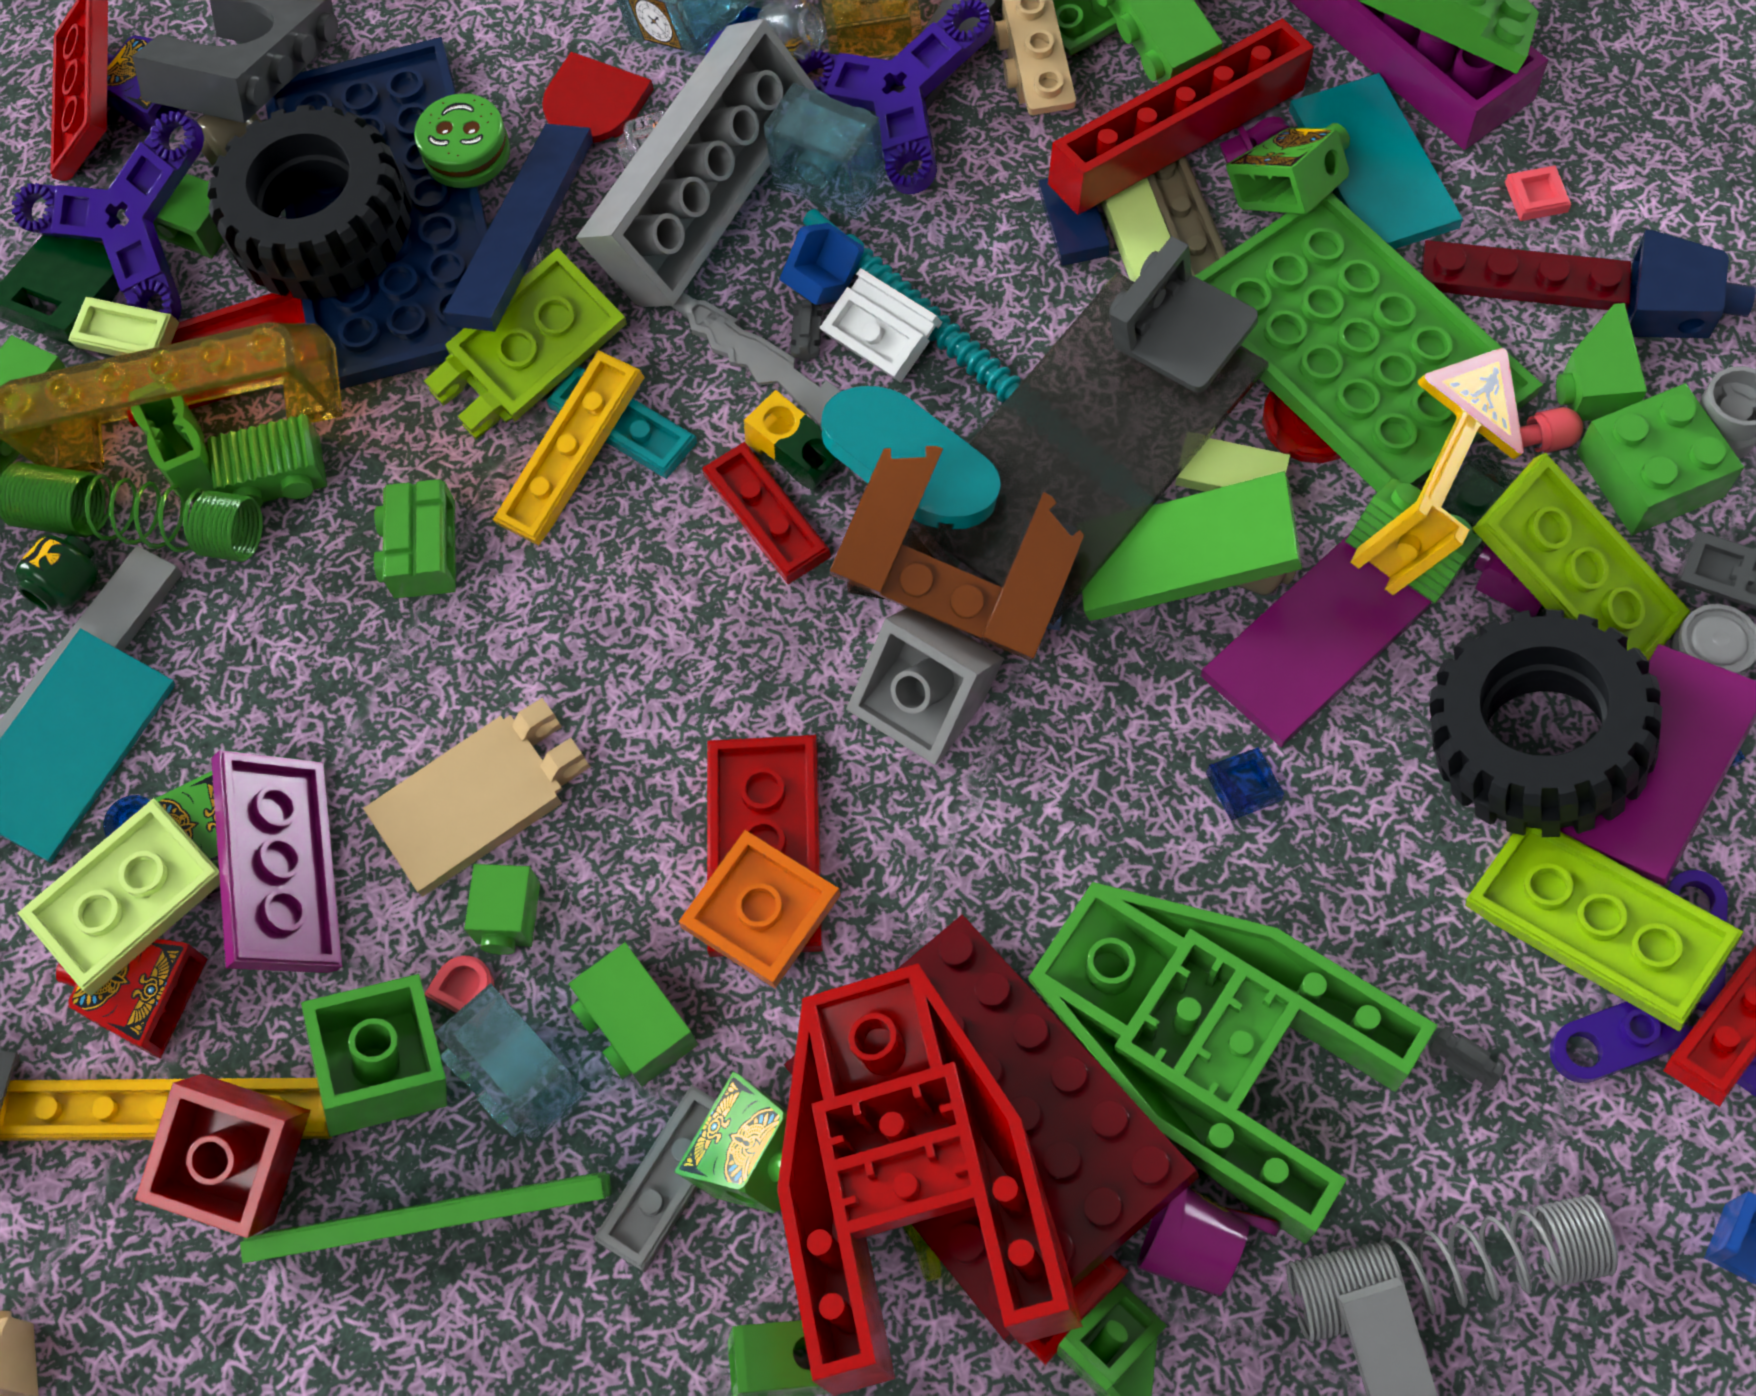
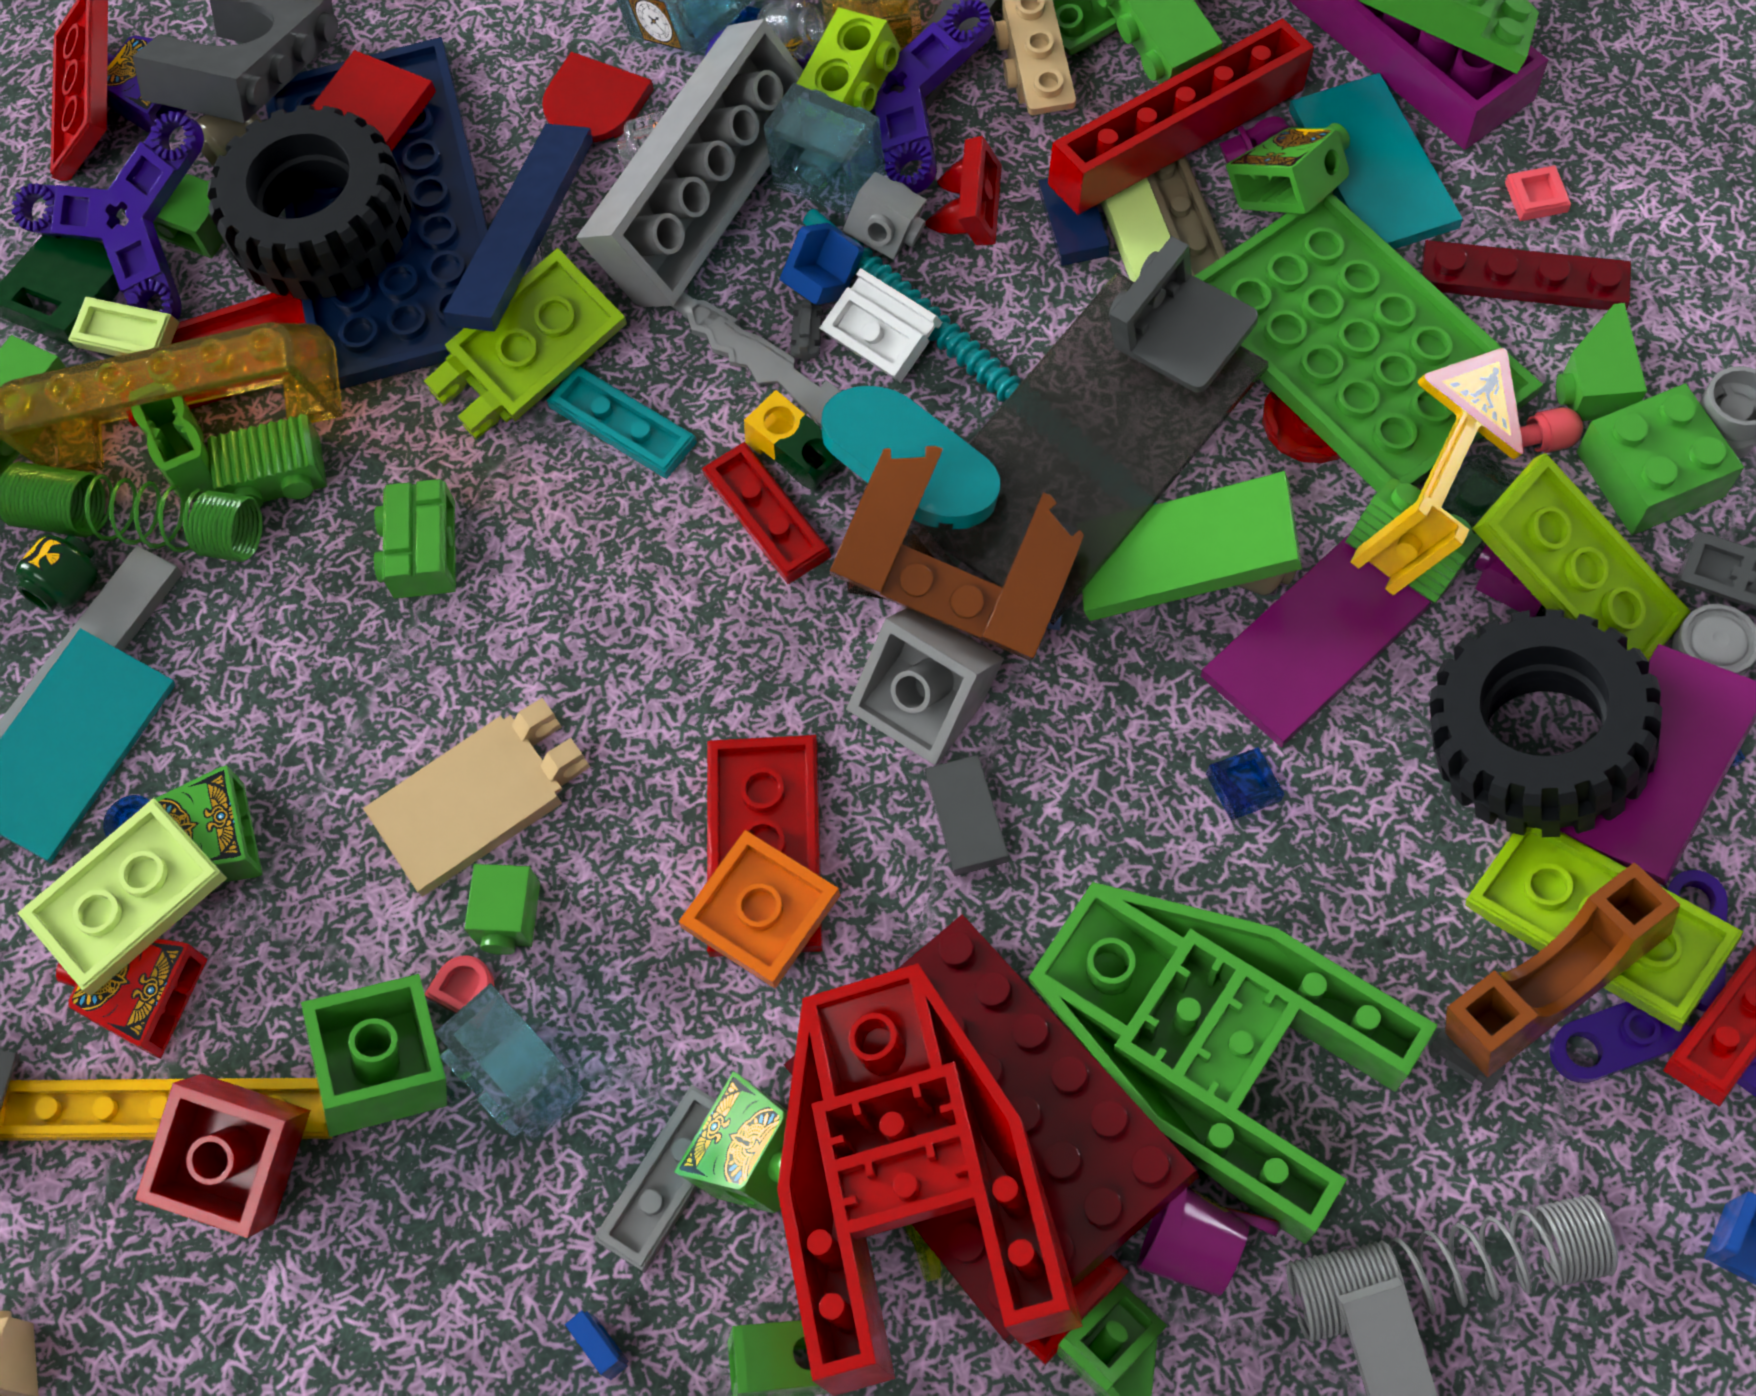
(275, 864): tile -> none
(379, 94): none -> red tile
(426, 1216): bright green tile -> none
(462, 140): bright green head -> none
(569, 447): yellow tile -> none
(597, 1344): none -> blue tile
(632, 1014): bright green brick -> none
(852, 59): none -> lime brick
(886, 216): none -> light grey brick
(966, 815): none -> dark grey tile
(978, 183): none -> red tile
(1229, 463): yellowish green tile -> none
(1600, 943): none -> dark orange arch
(1682, 288): dark blue torso -> none

